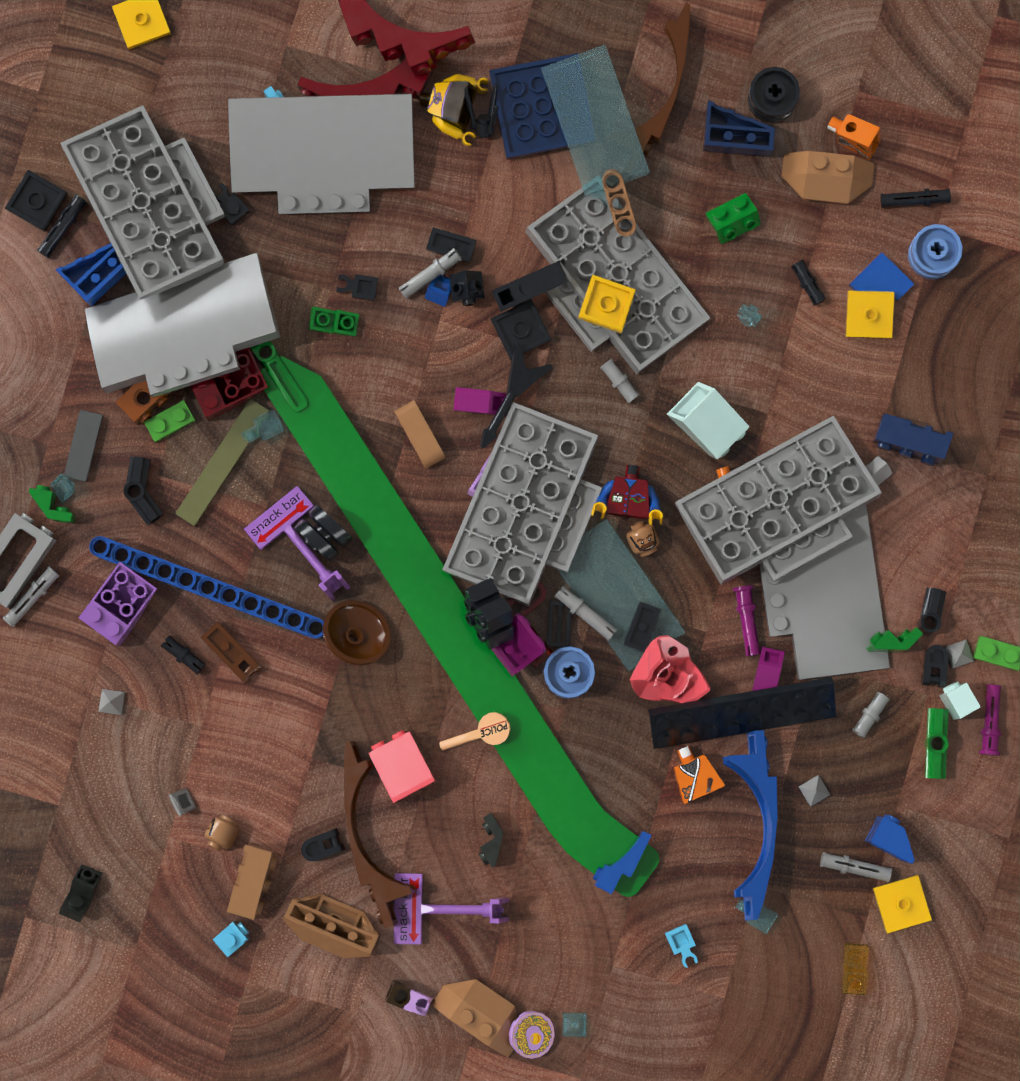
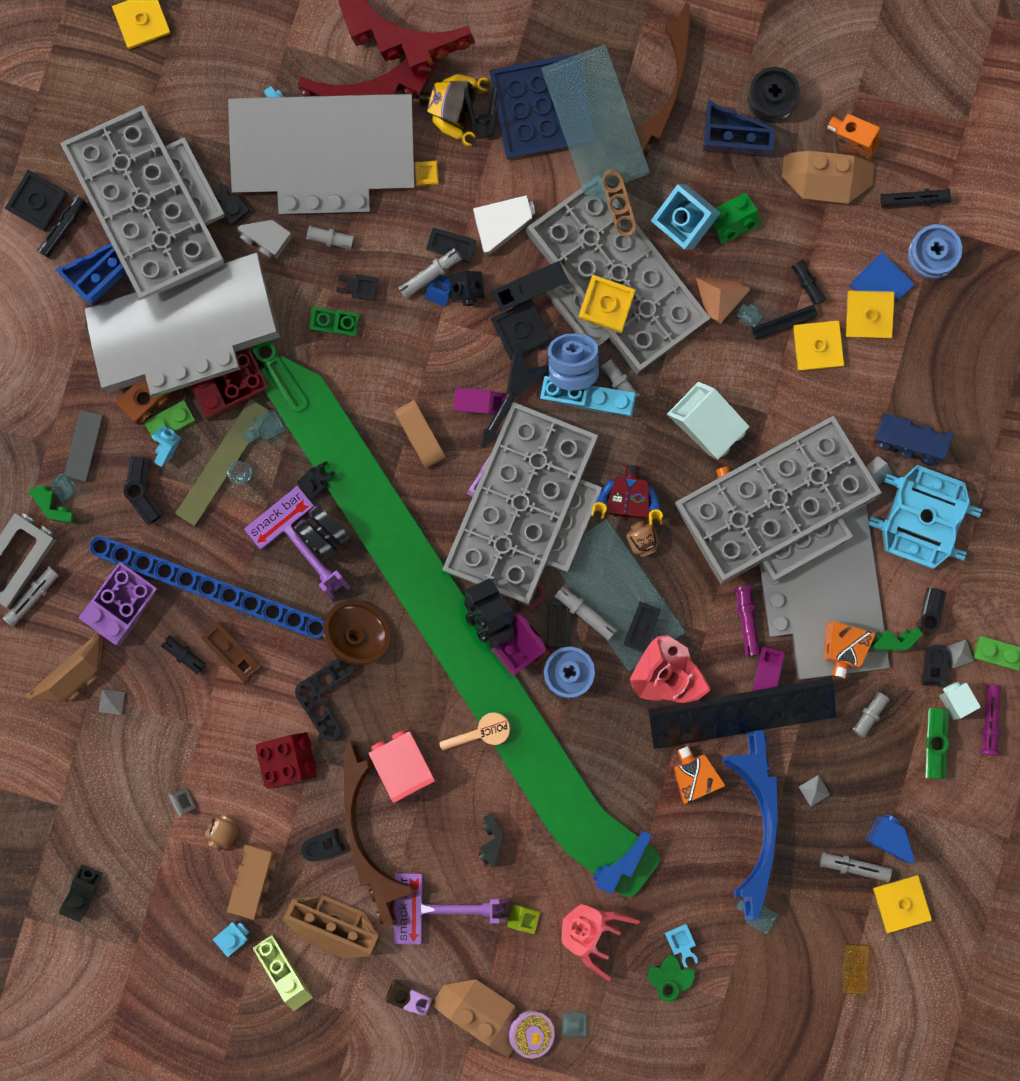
(71, 675): none -> medium nougat wedge
(168, 444): none -> medium azure bracket
(239, 472): none -> clear light blue tile
(266, 235): none -> light grey slope
(282, 973): none -> yellowish green slope
(286, 760): none -> dark red bracket
(315, 480): none -> black plate
(317, 690): none -> black beam
(330, 237): none -> light grey pin
(426, 173): none -> yellow tile
(502, 221): none -> white slope
(523, 919): none -> lime slope
(573, 361): none -> medium blue wheel
(583, 929): none -> coral piece
(591, 398): none -> medium azure slope
(670, 974): none -> green plate
(671, 216): none -> medium azure piece
(720, 296): none -> nougat slope
(784, 322): none -> black axle
(818, 346): none -> yellow plate
(846, 647): none -> orange torso
(906, 515): none -> medium azure piece

